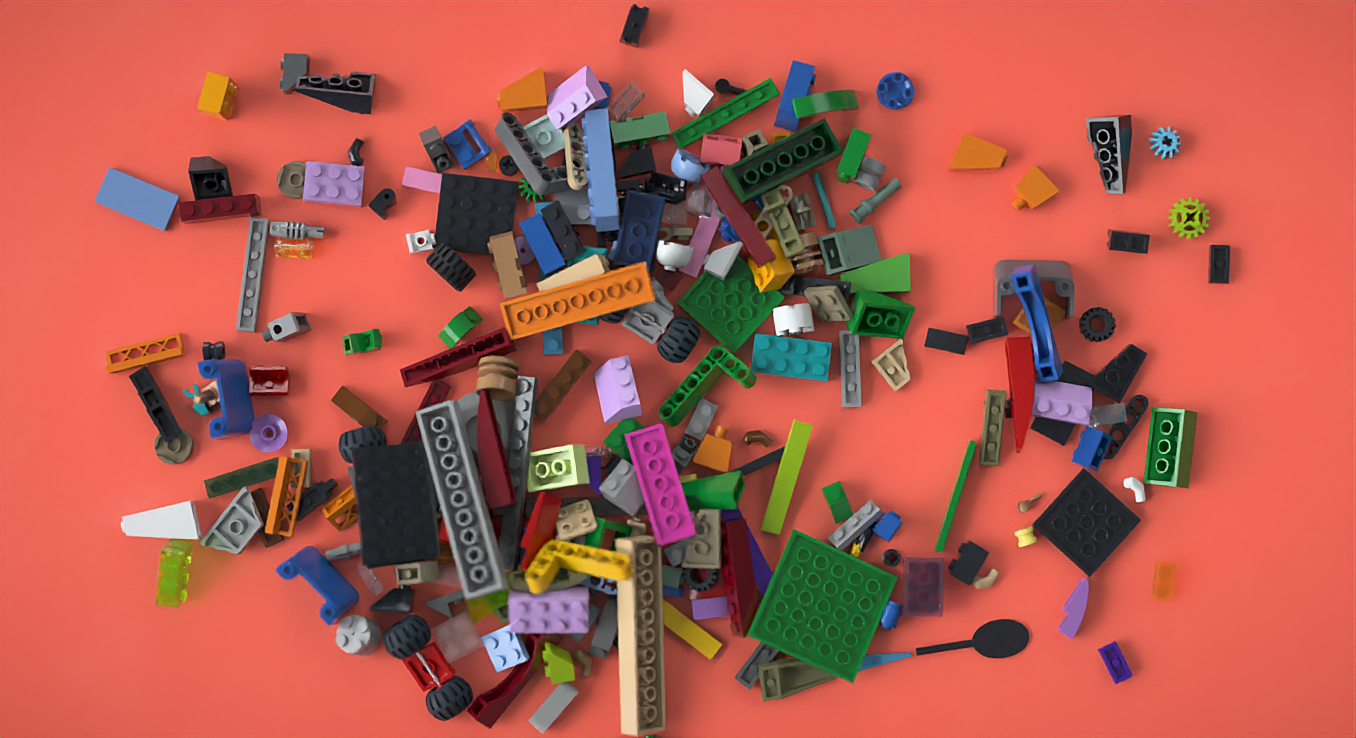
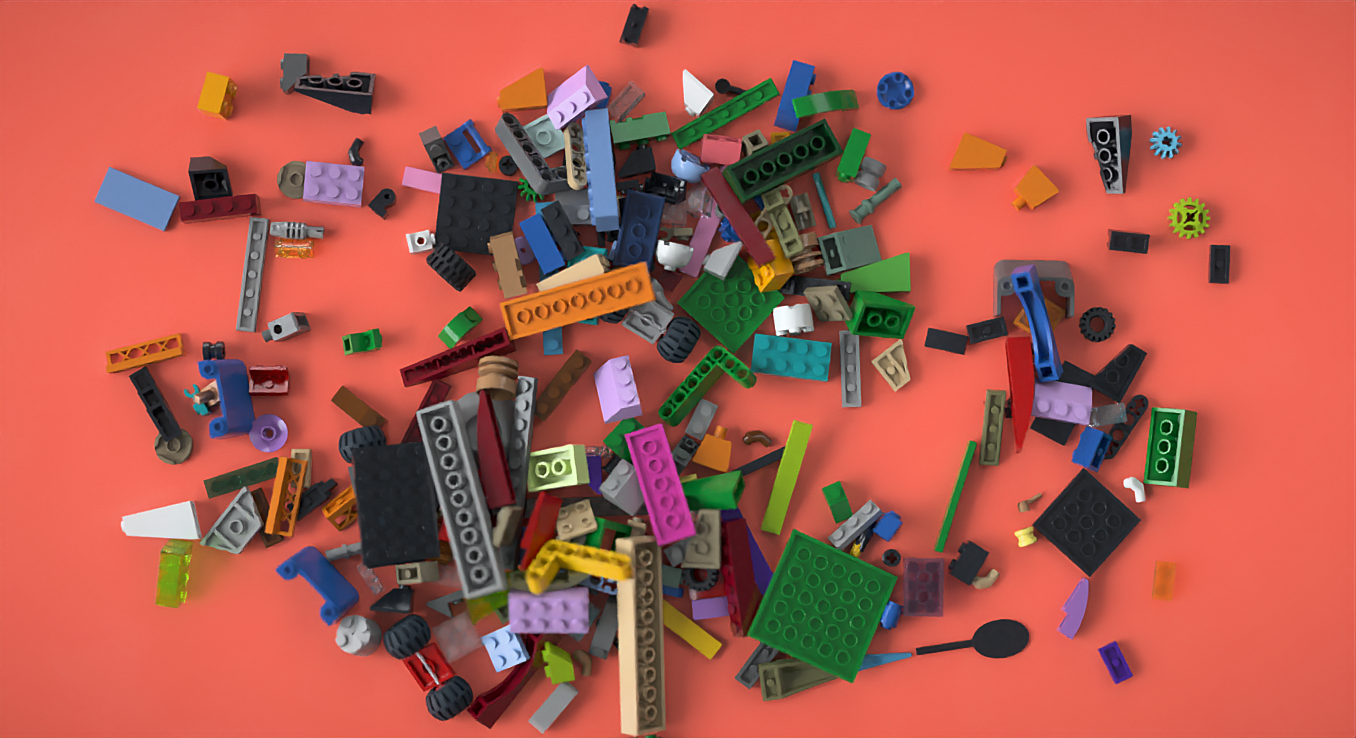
(507, 526): none -> dark tan plate

